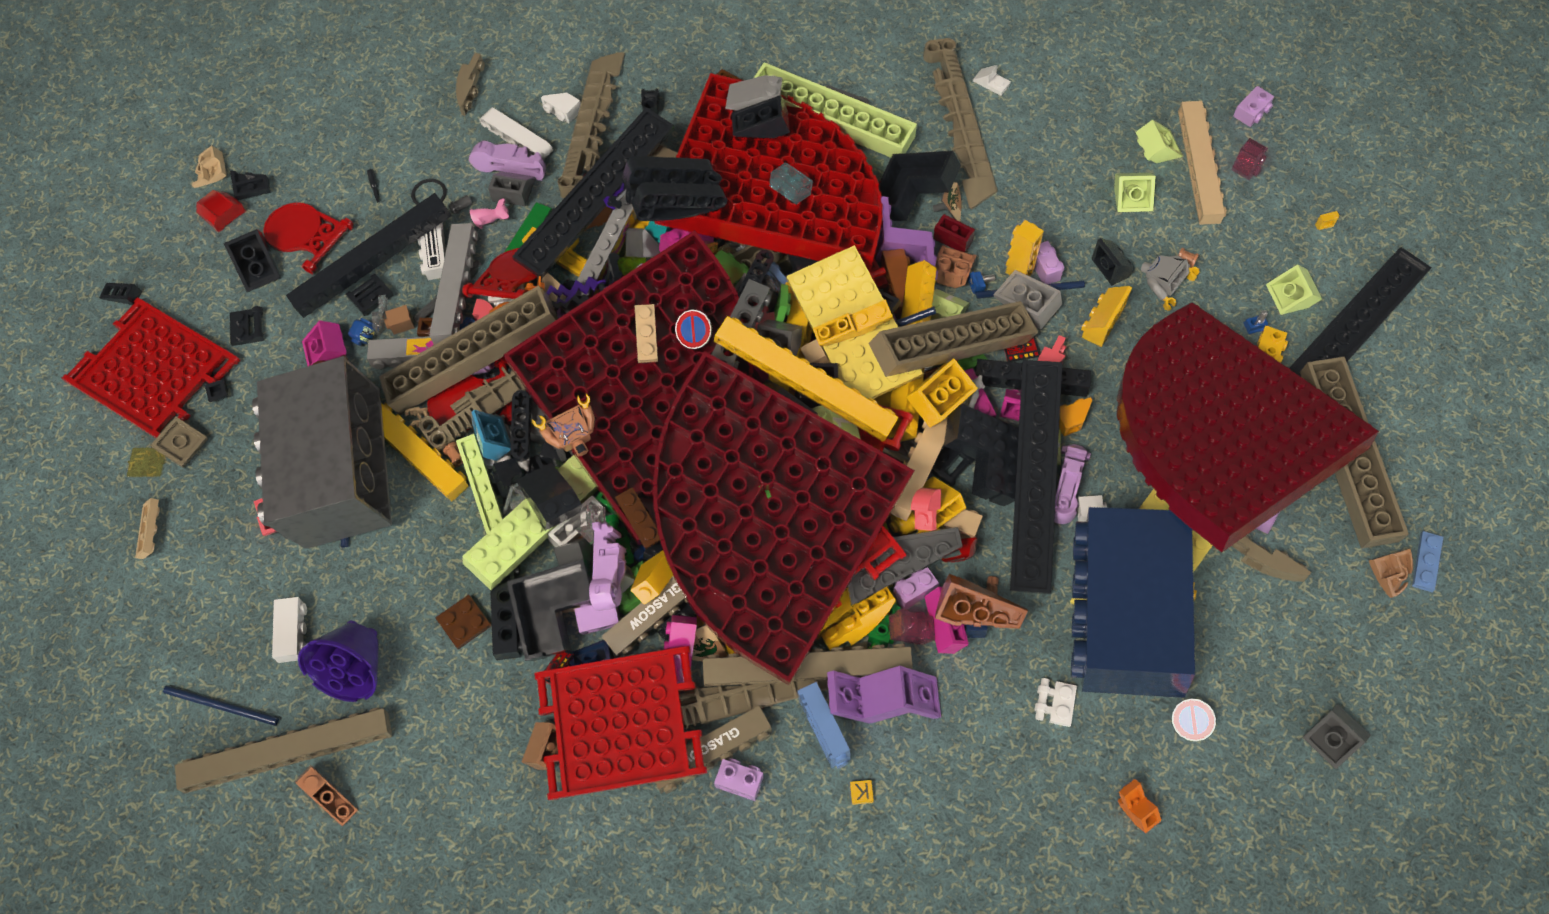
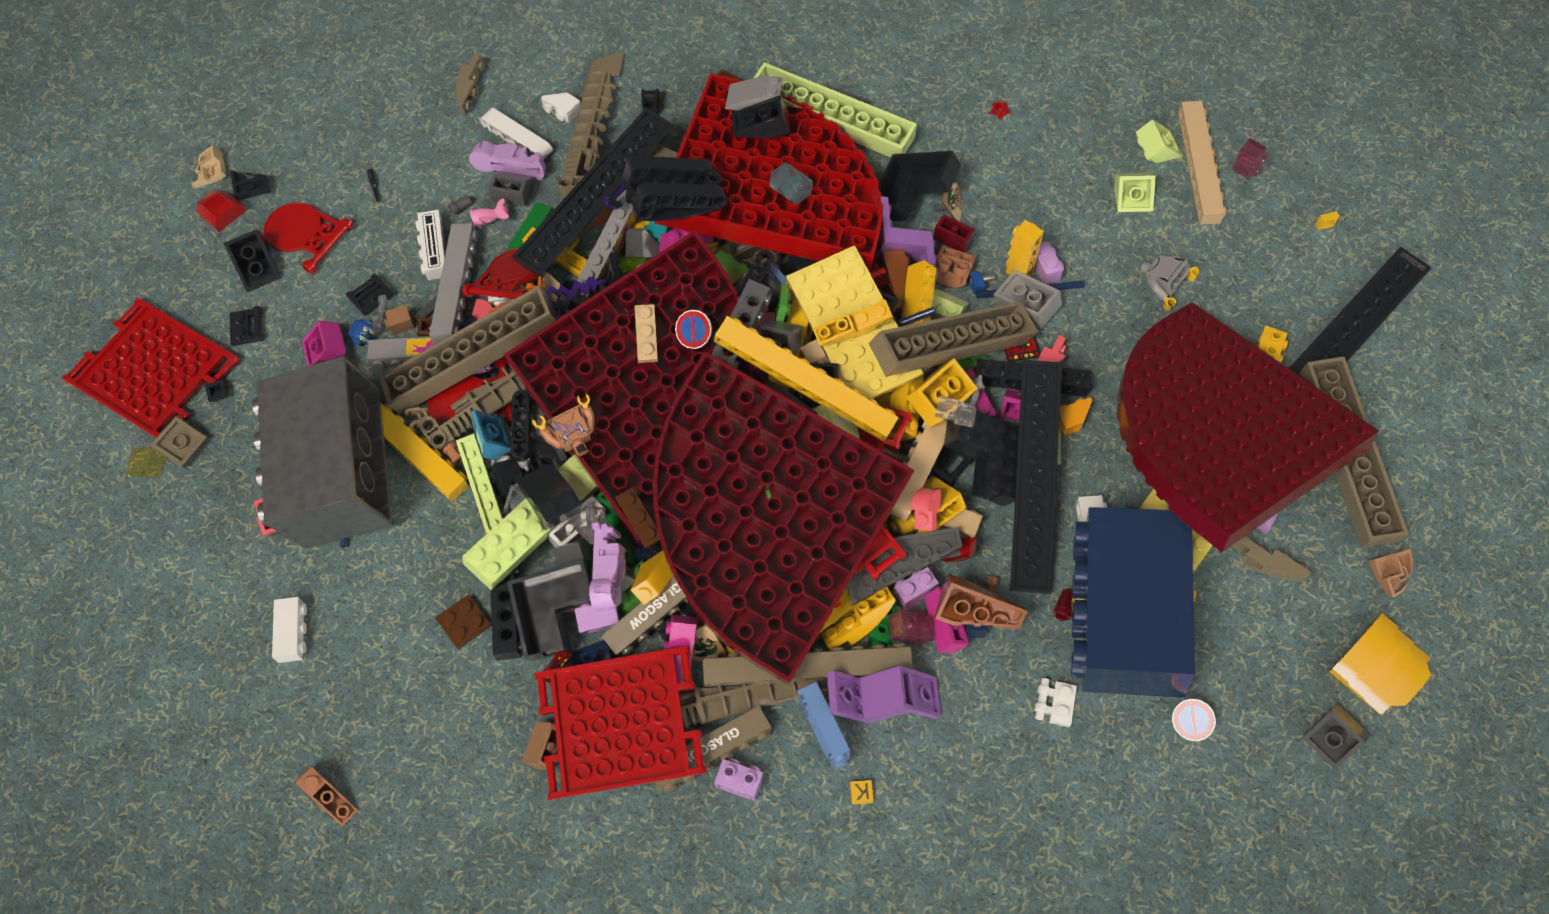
(131, 294): black slope -> none
(147, 528): tan plate -> none
(220, 705): dark blue piece -> none
(282, 750): dark tan brick -> none
(343, 662): dark purple cone -> none
(368, 255): black brick -> none
(425, 181): black piece -> none
(955, 410): none -> clear slope
(965, 132): dark tan piece -> none
(989, 79): white slope -> none
(1000, 105): none -> red plate
(1064, 606): none -> dark red cone
(1068, 483): lavender piece -> none
(1106, 314): yellow slope -> none
(1111, 261): black slope -> none
(1138, 807): orange brick -> none
(1189, 256): nougat bush -> none
(1253, 106): lavender brick -> none
(1257, 323): blue piece -> none
(1294, 290): yellowish green slope -> none
(1383, 666): none -> yellow slope
(1427, 561): medium blue plate -> none

